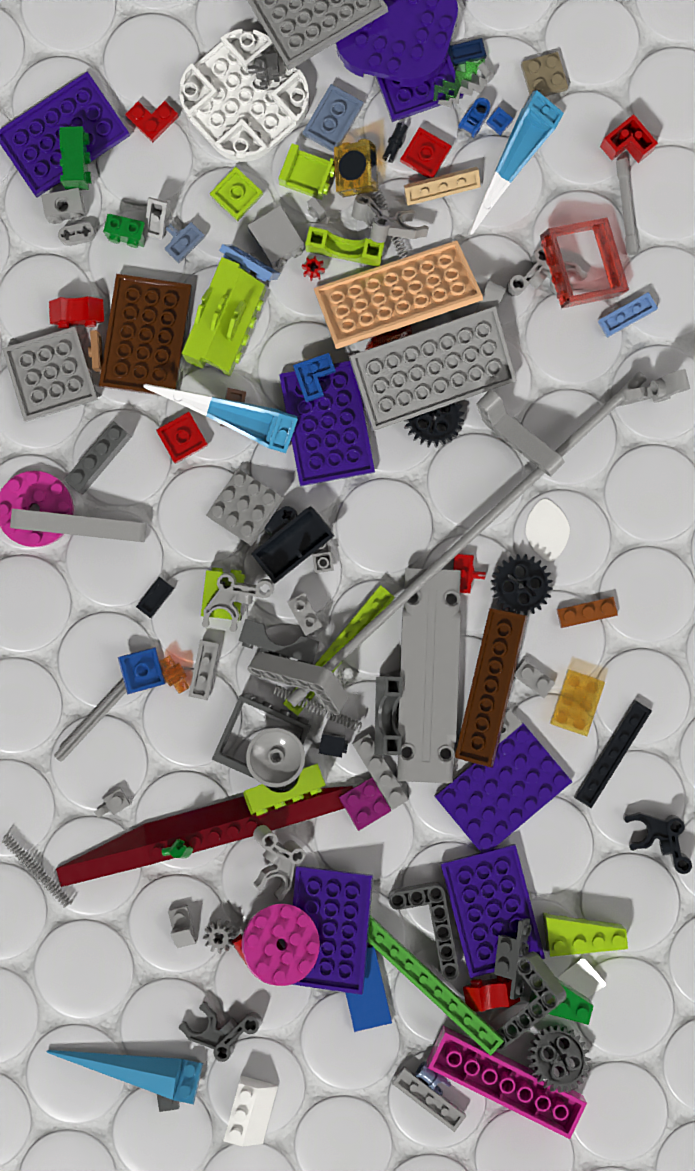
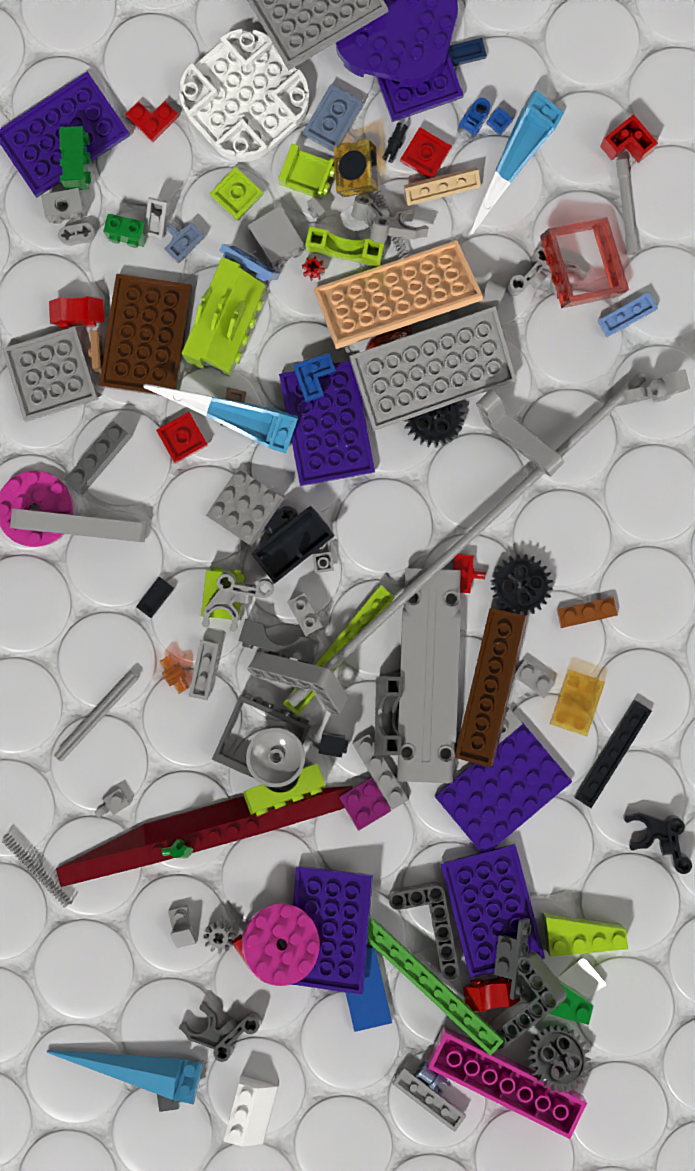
(141, 670): blue tile -> none
(266, 69): flat silver piece -> none
(282, 856): light grey piece -> none
(318, 708): light grey piece -> none
(470, 67): piece -> none
(544, 75): dark tan plate -> none
(547, 530): white sticker -> none

